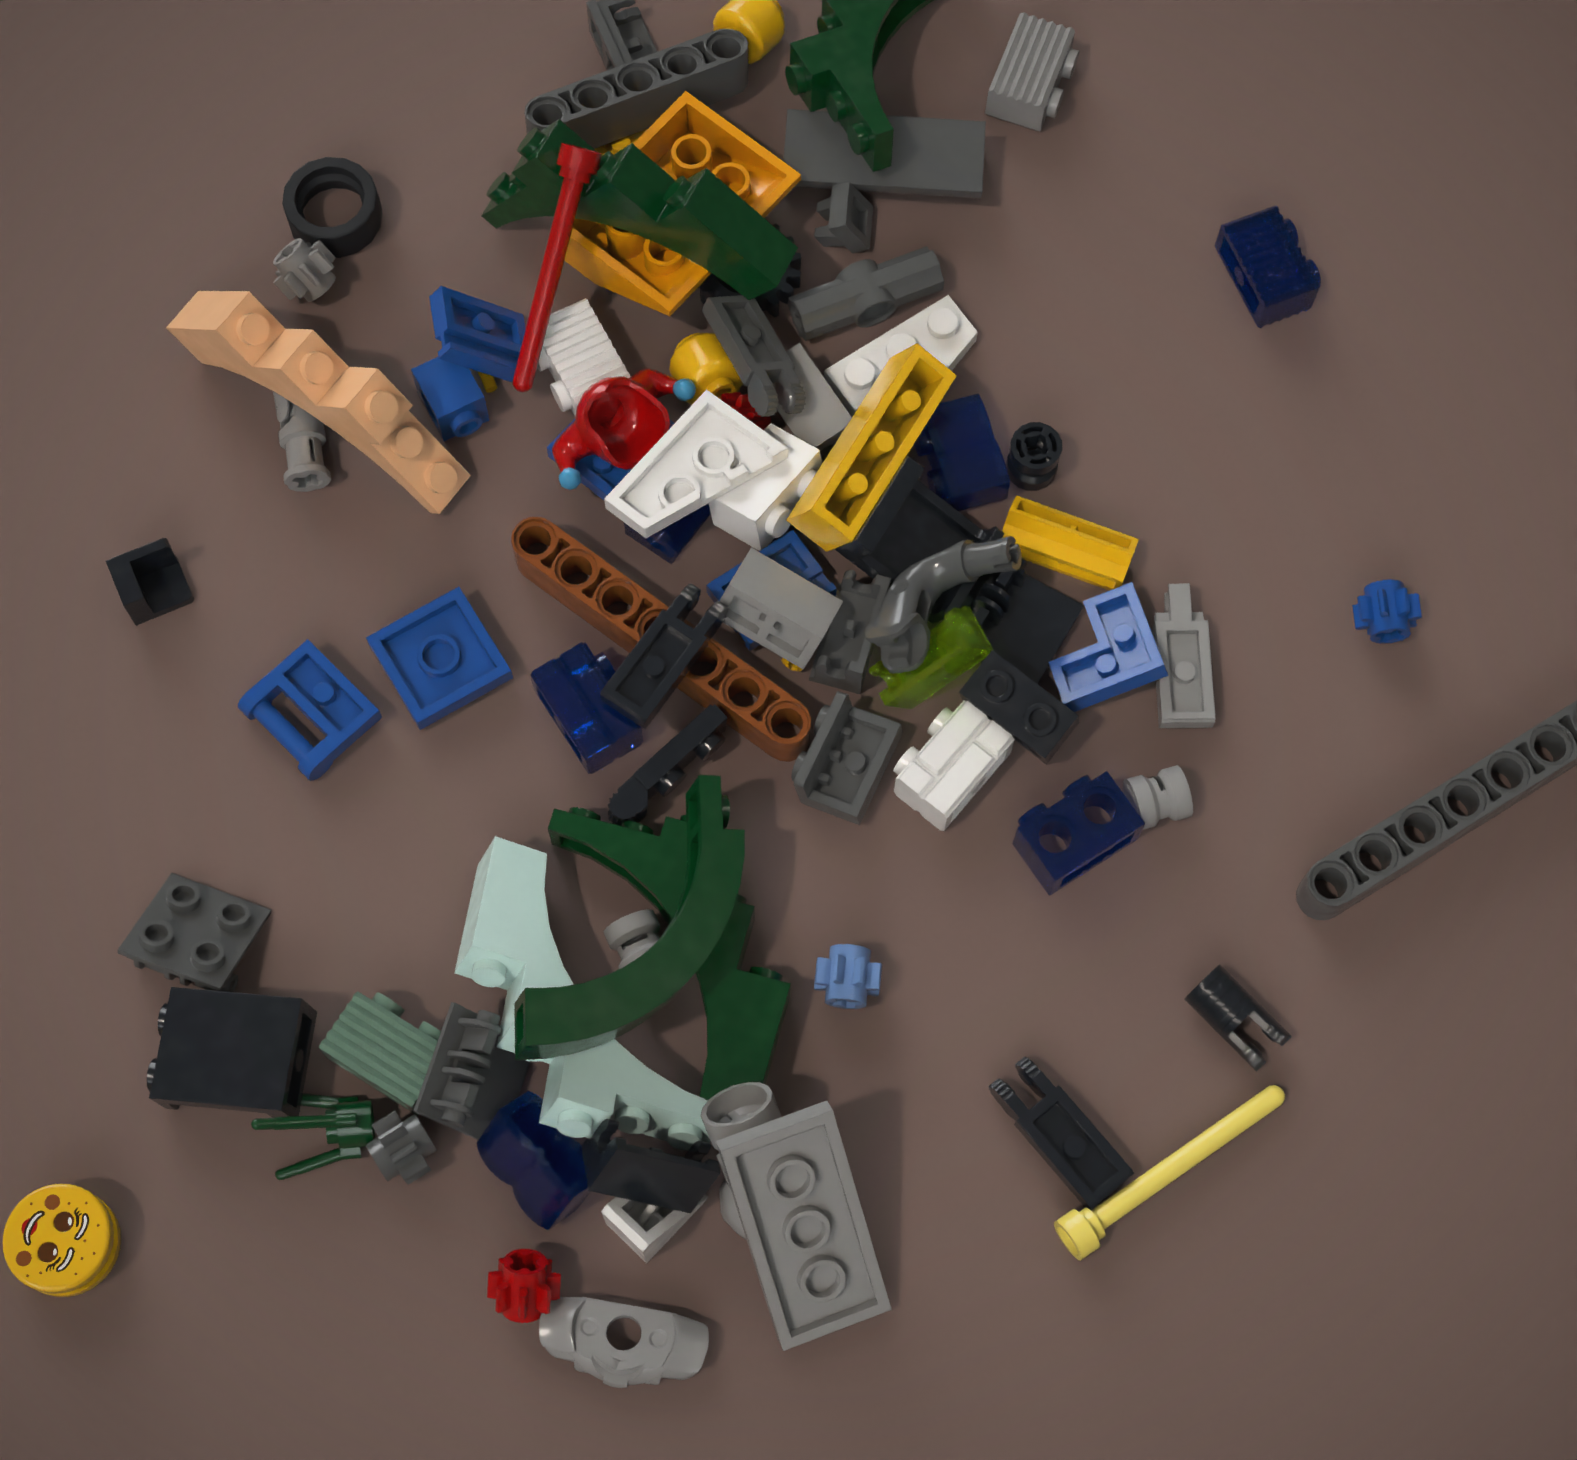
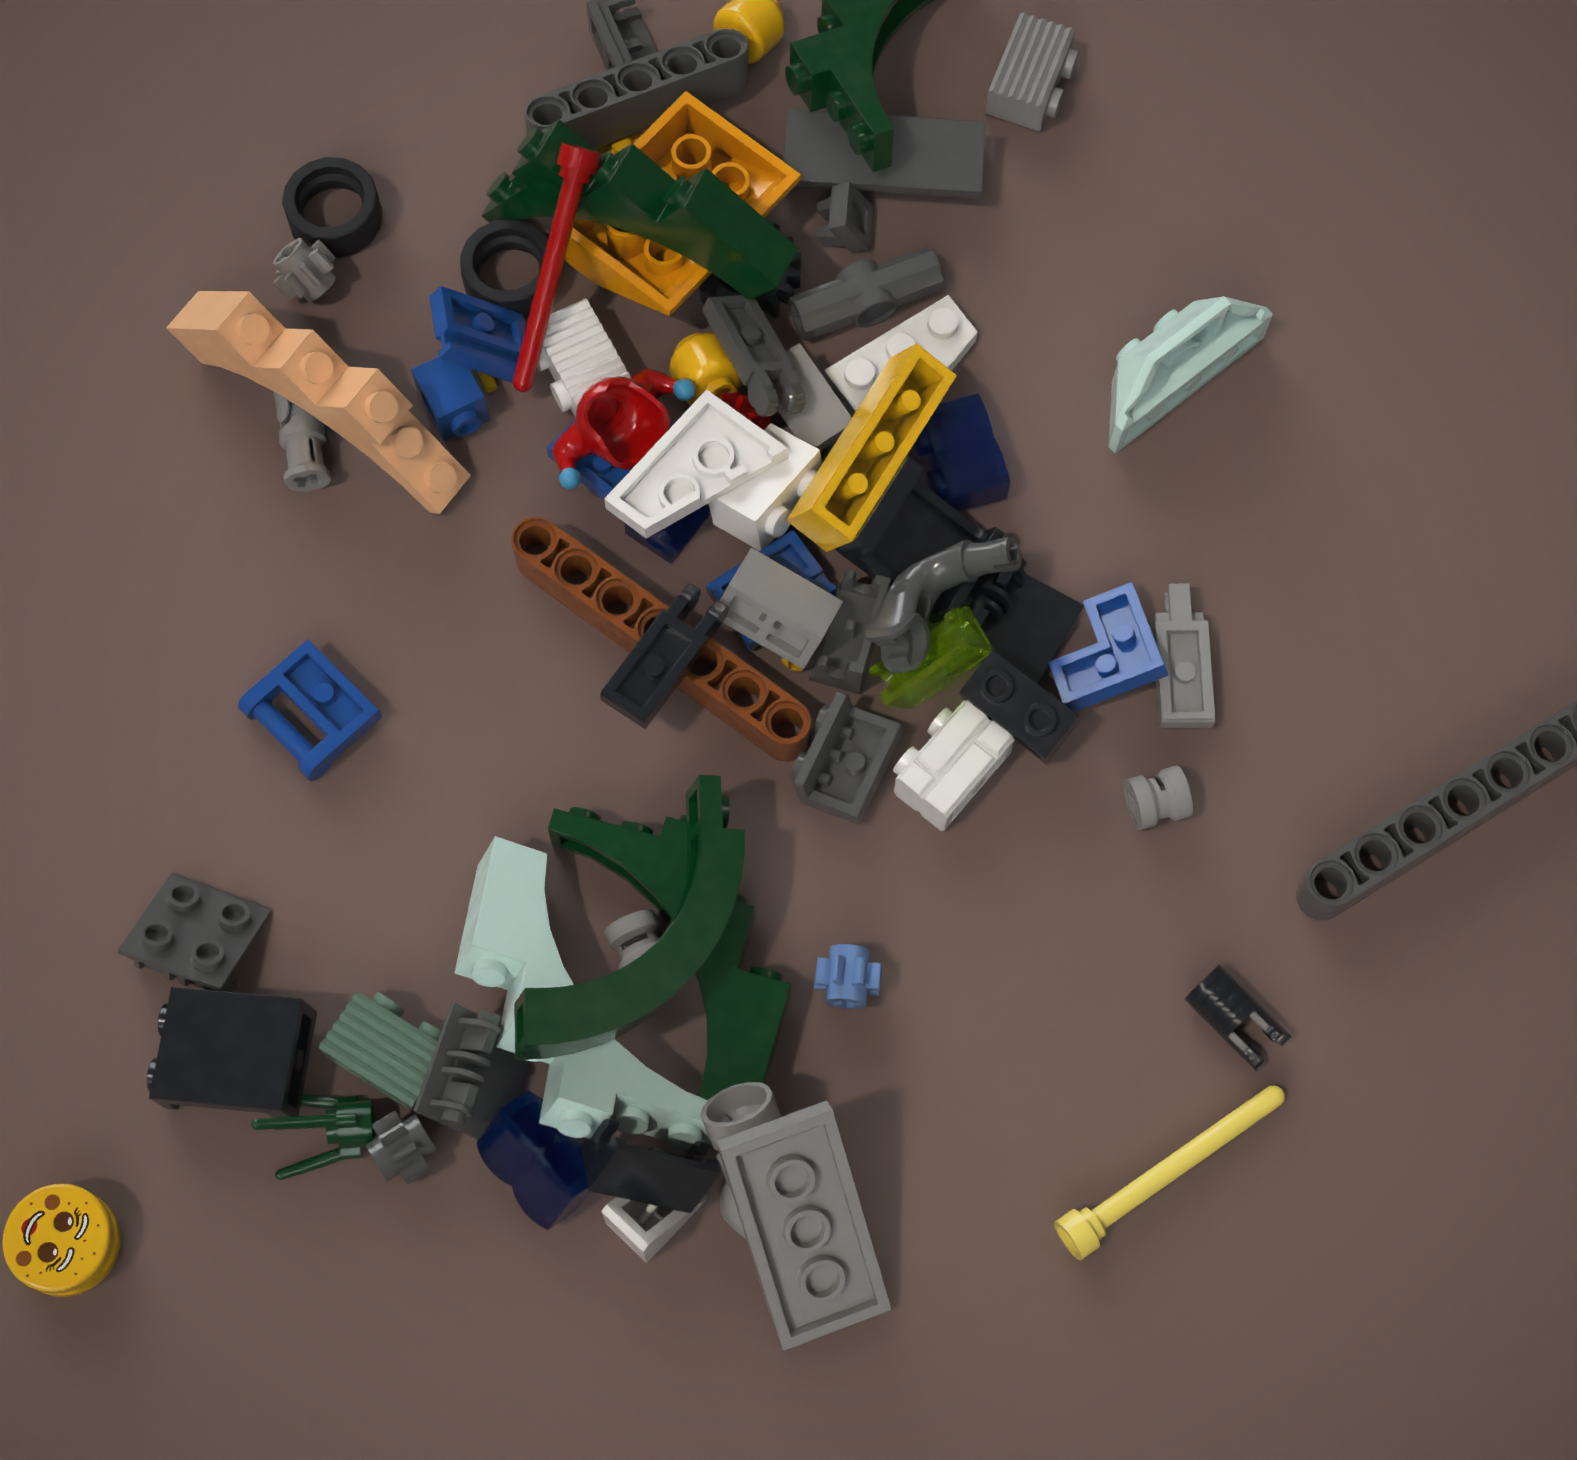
(150, 581): black panel -> none
(439, 658): blue plate -> none
(491, 239): none -> black tyre
(523, 1285): red gear -> none
(571, 696): clear blue brick -> none
(665, 769): black hinge -> none
(668, 1344): light grey piece -> none
(1037, 467): black wheel -> none
(1064, 1137): black hinge -> none
(1070, 543): yellow piece -> none
(1085, 841): clear blue brick -> none
(1179, 360): none -> light aqua wedge
(1268, 265): clear blue brick -> none
(1387, 611): blue gear -> none

